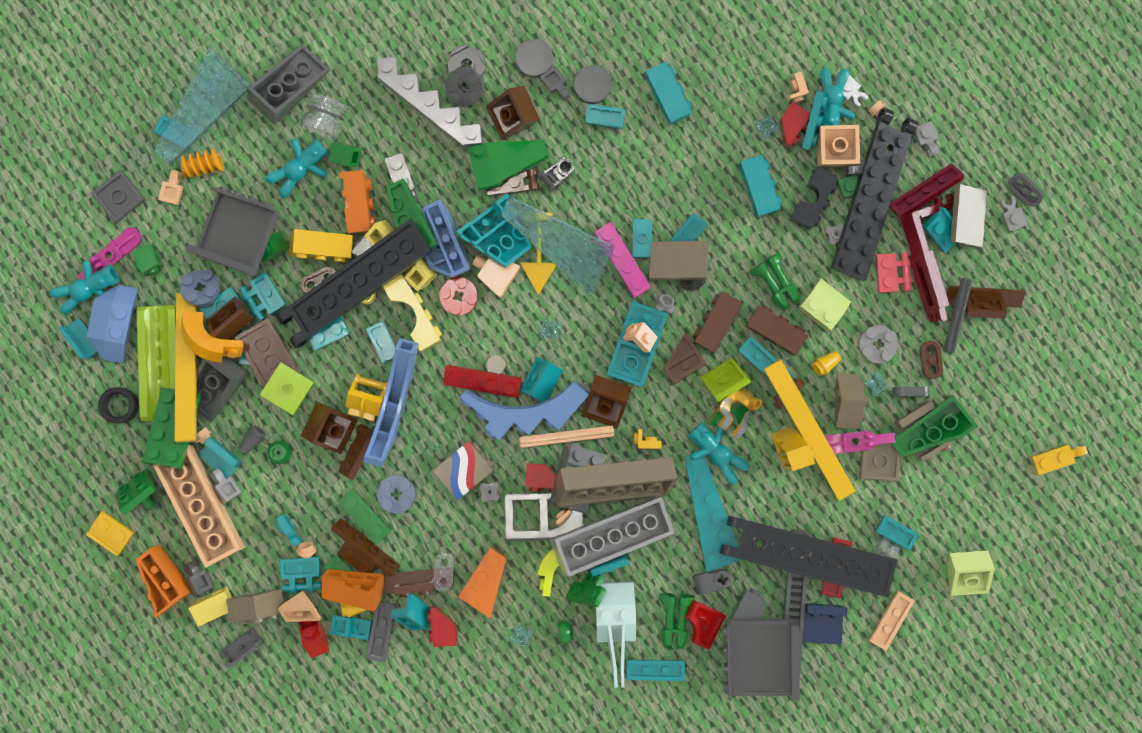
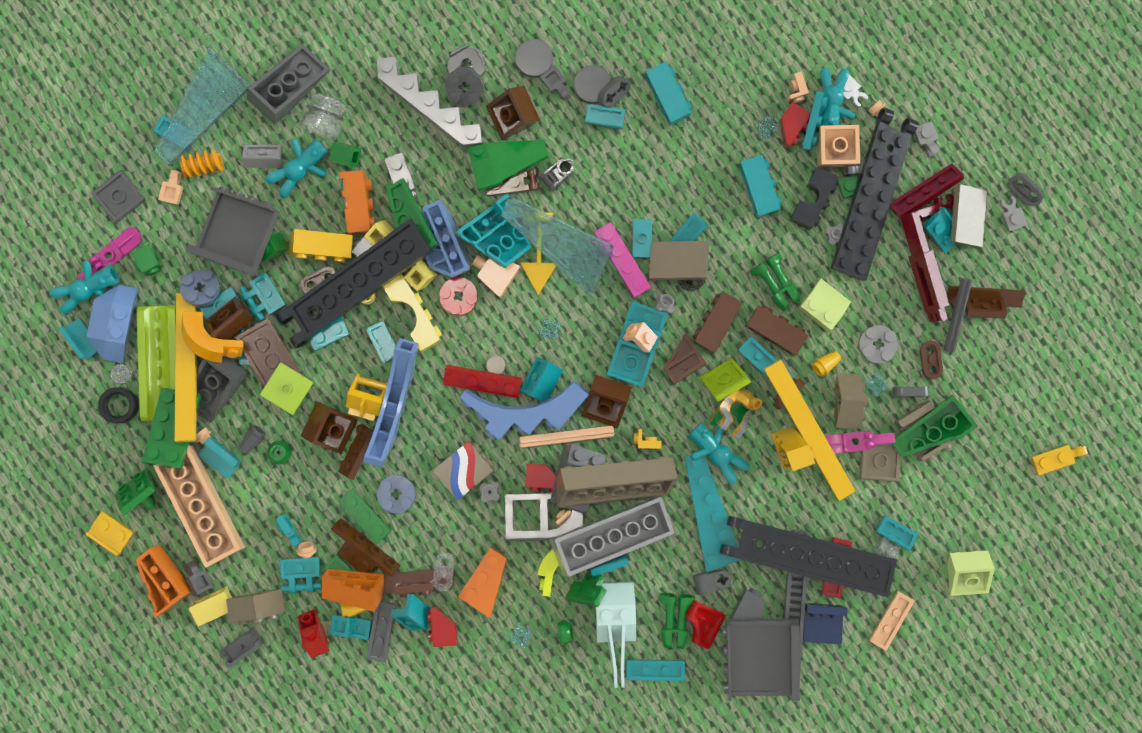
(126, 374): none -> clear wheel
(225, 488): light grey plate -> none
(262, 156): none -> light grey slope
(299, 609): light nougat slope -> none
(613, 90): none -> dark grey beam
(887, 272): coral plate -> none

